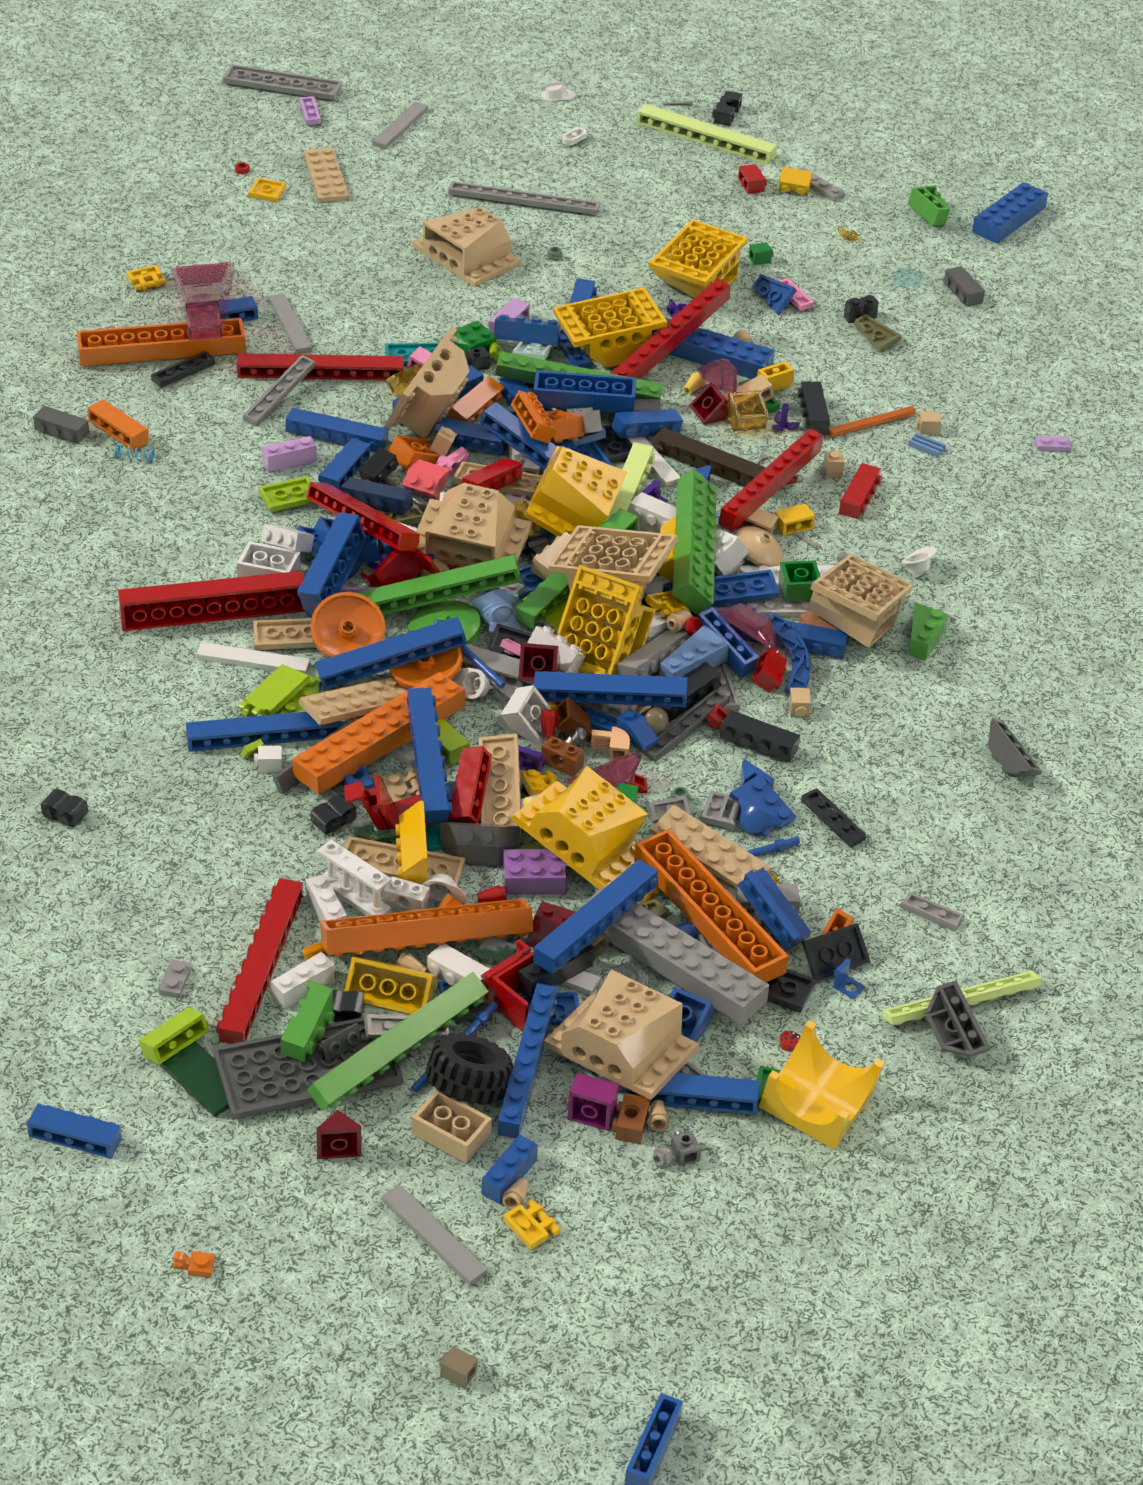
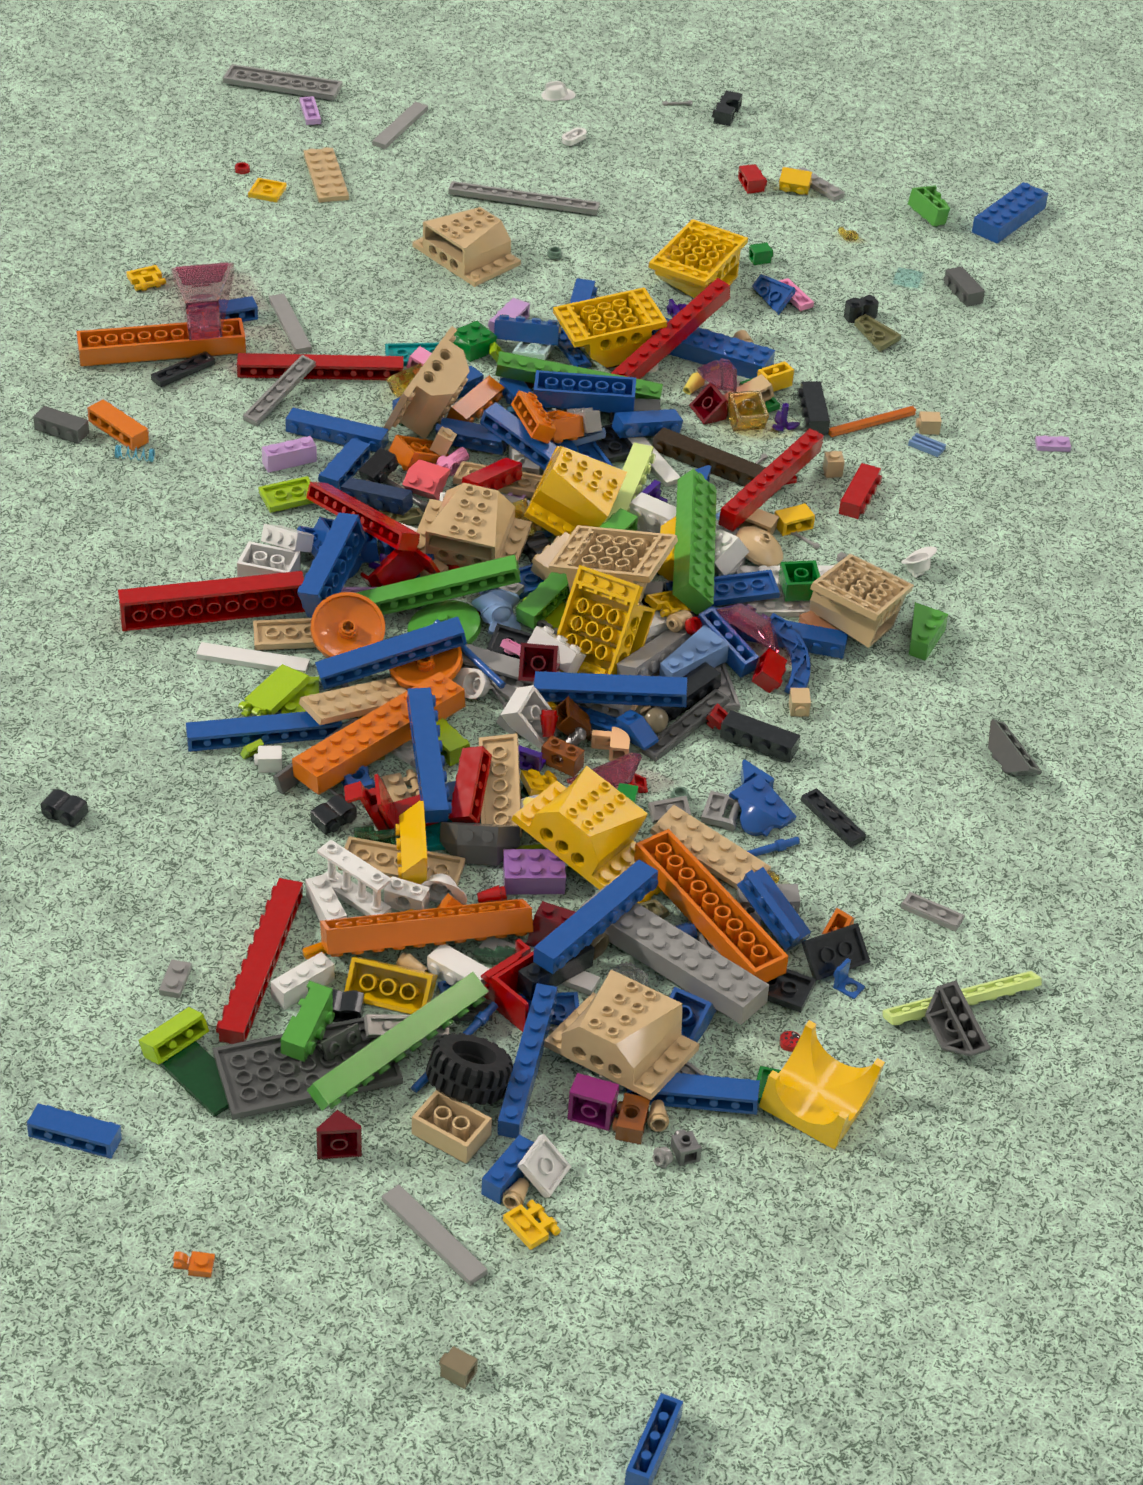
(478, 358): black brick -> none
(544, 1166): none -> white tile
(706, 134): yellowish green brick -> none

